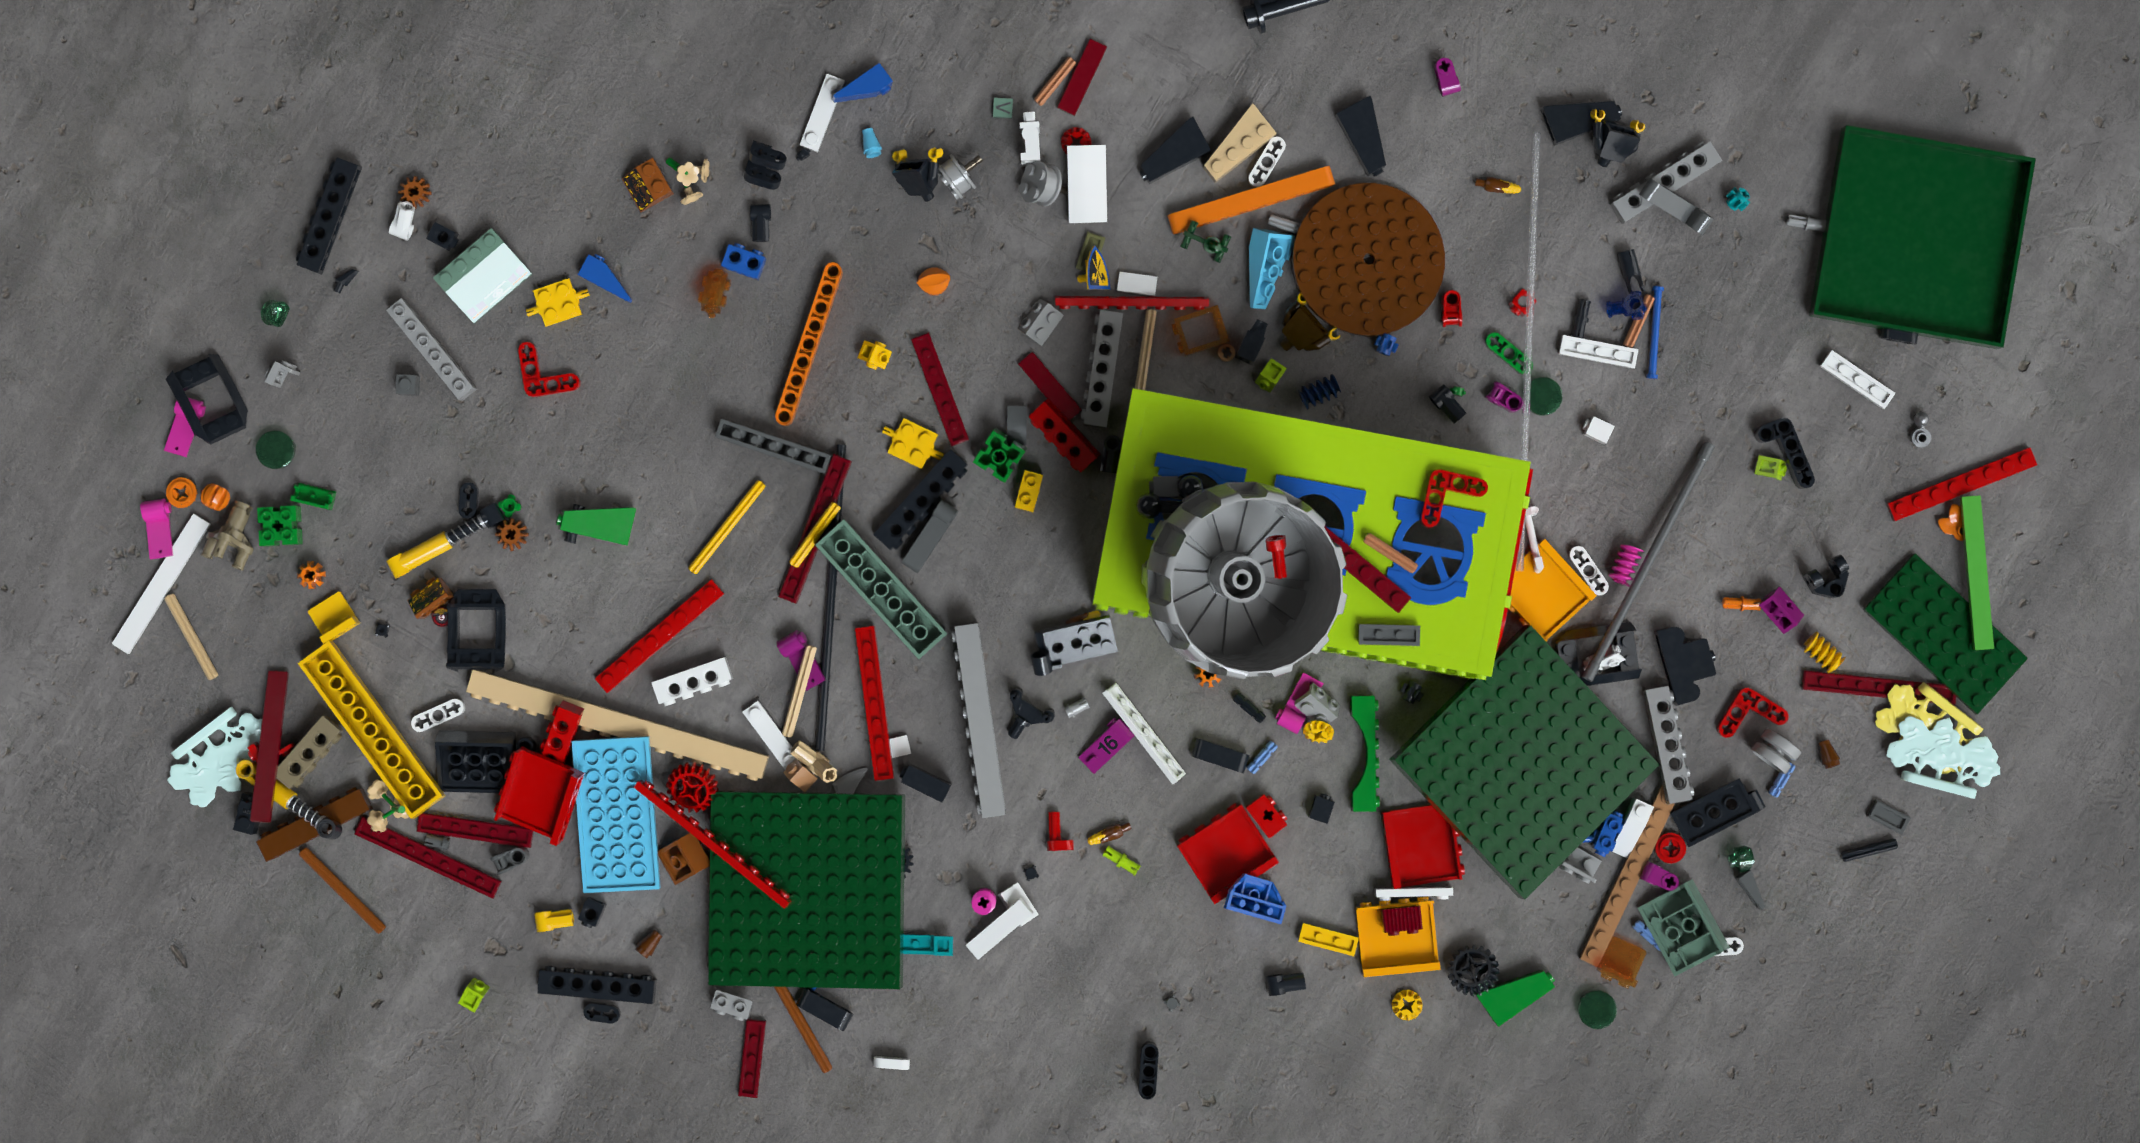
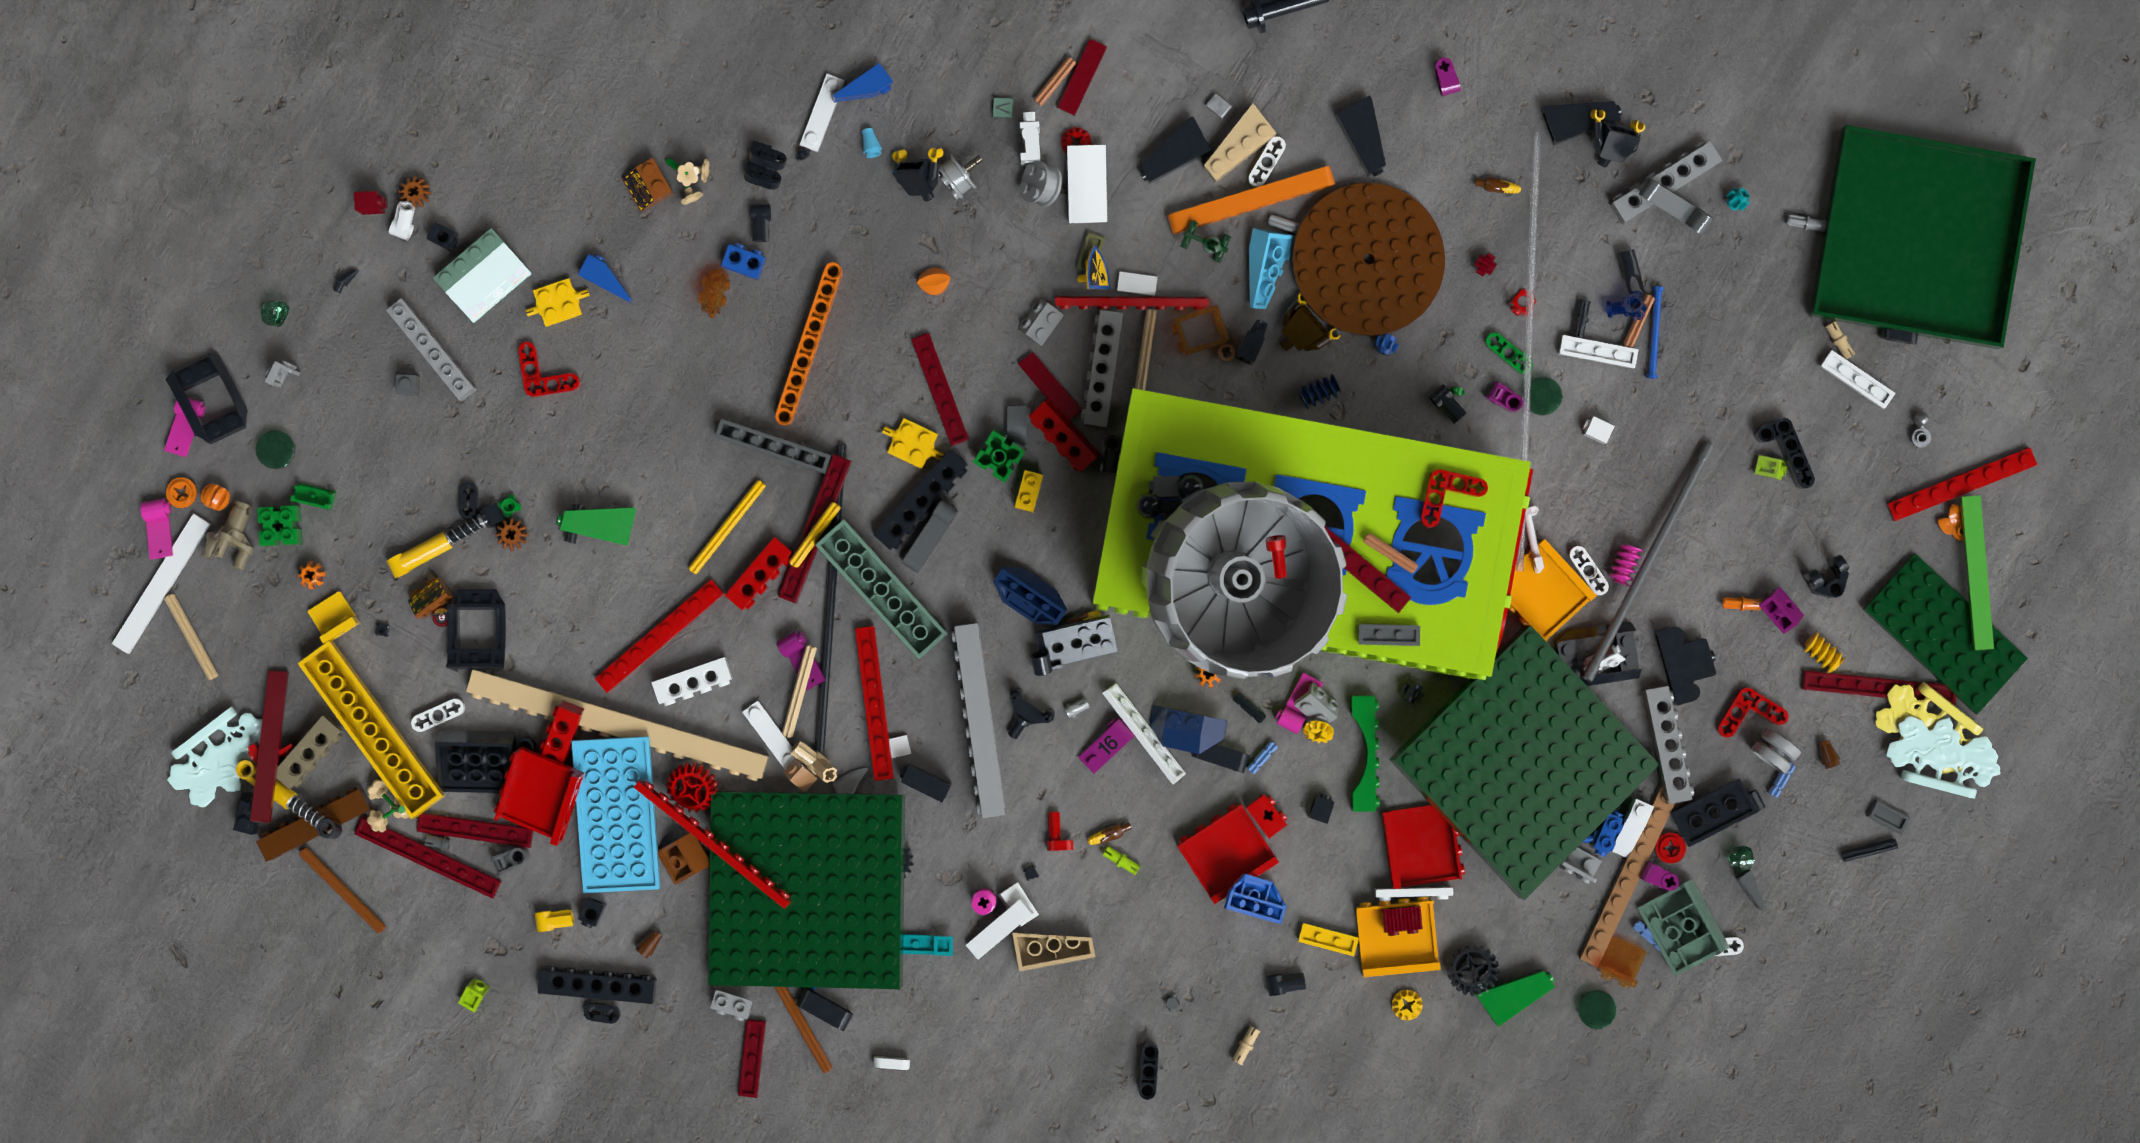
(338, 209): black brick -> none
(370, 202): none -> dark red brick
(736, 592): none -> red brick
(874, 354): yellow brick -> none
(1030, 596): none -> dark blue wedge
(1042, 951): none -> tan wedge
(1186, 730): none -> dark blue wedge
(1218, 106): none -> flat silver piece
(1245, 1045): none -> tan pin
(1270, 375): lime bracket -> none
(1451, 311): red piece -> none
(1485, 264): none -> dark red gear
(1840, 340): none -> tan pin

